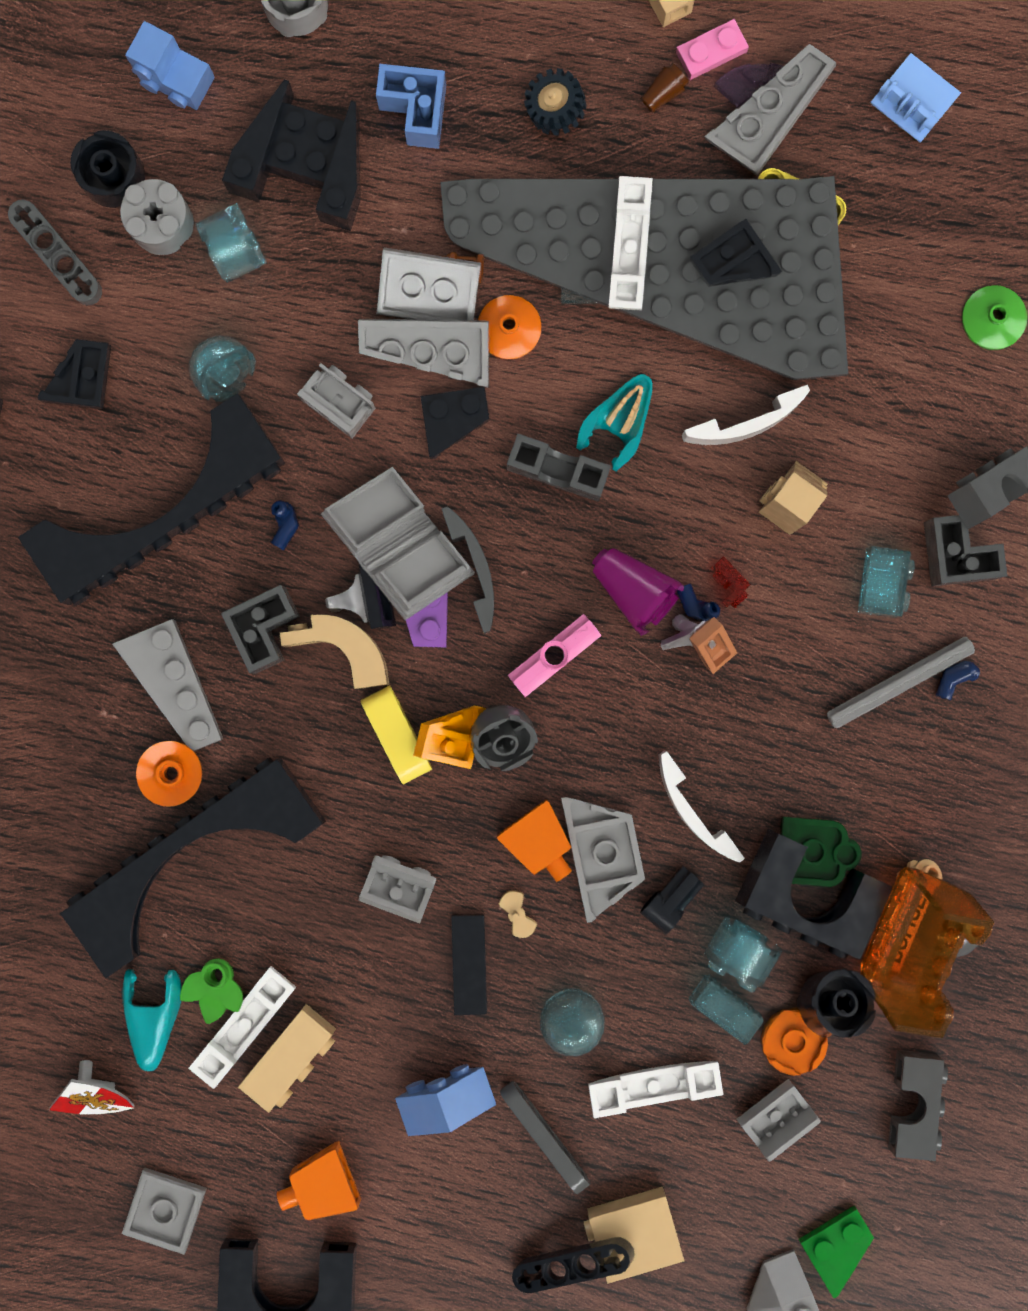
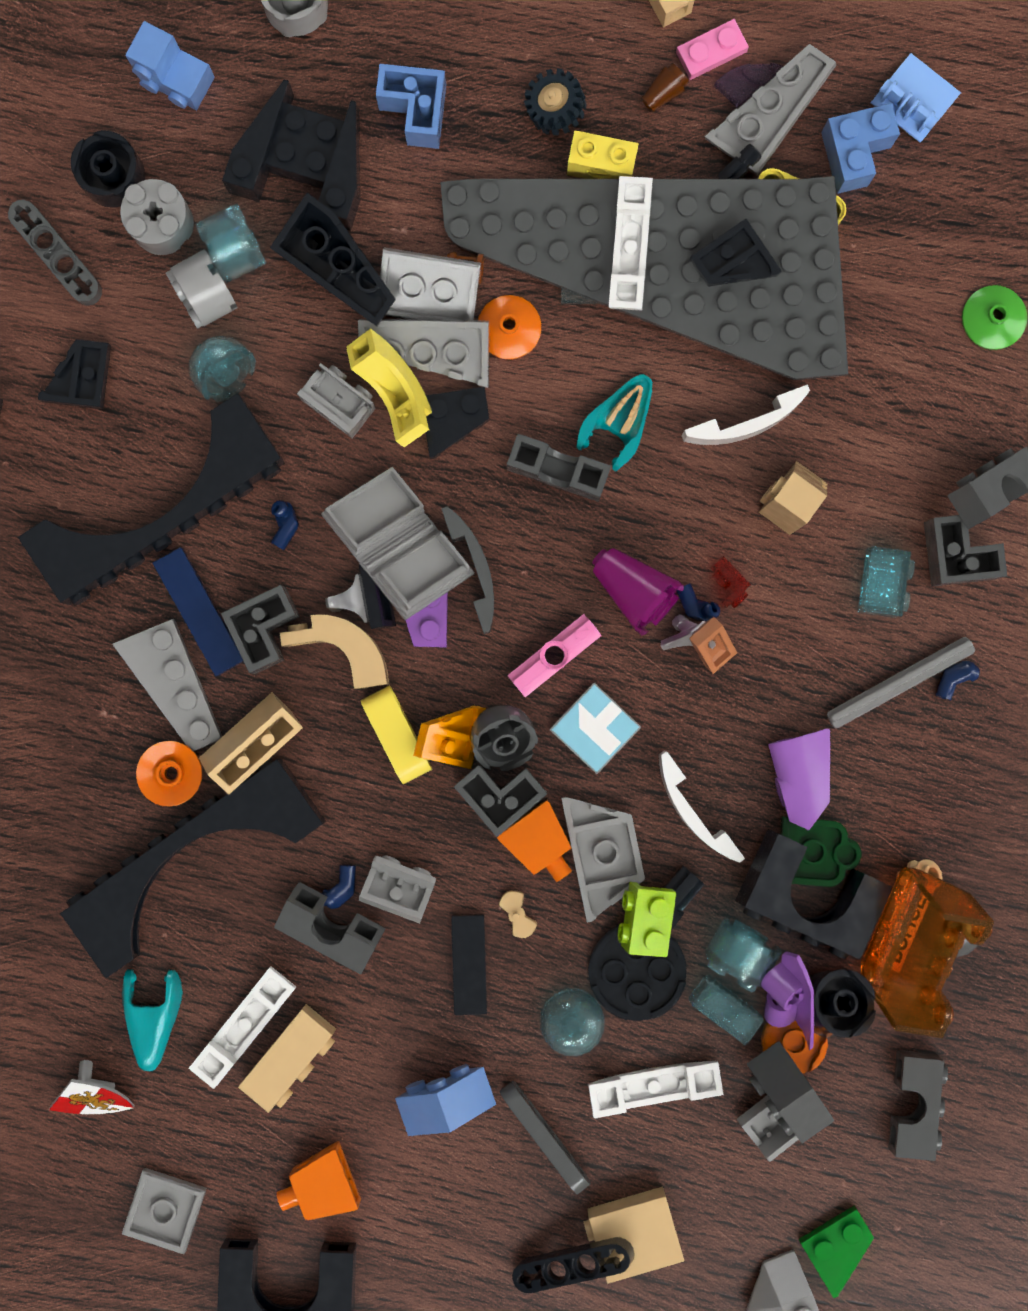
(198, 611): none -> dark blue tile
(201, 289): none -> light grey brick
(213, 994): bright green plate -> none
(250, 743): none -> tan brick
(328, 254): none -> black wedge
(344, 889): none -> dark blue arm
(347, 944): none -> dark grey arch
(394, 382): none -> light yellow arch
(498, 805): none -> dark grey brick
(595, 728): none -> medium azure tile
(600, 157): none -> light yellow brick
(635, 984): none -> black tile
(647, 920): none -> lime bracket
(739, 165): none -> black axle
(790, 996): none -> medium lavender panel
(790, 1094): none -> dark grey brick
(803, 775): none -> medium lavender panel
(852, 139): none -> medium blue brick

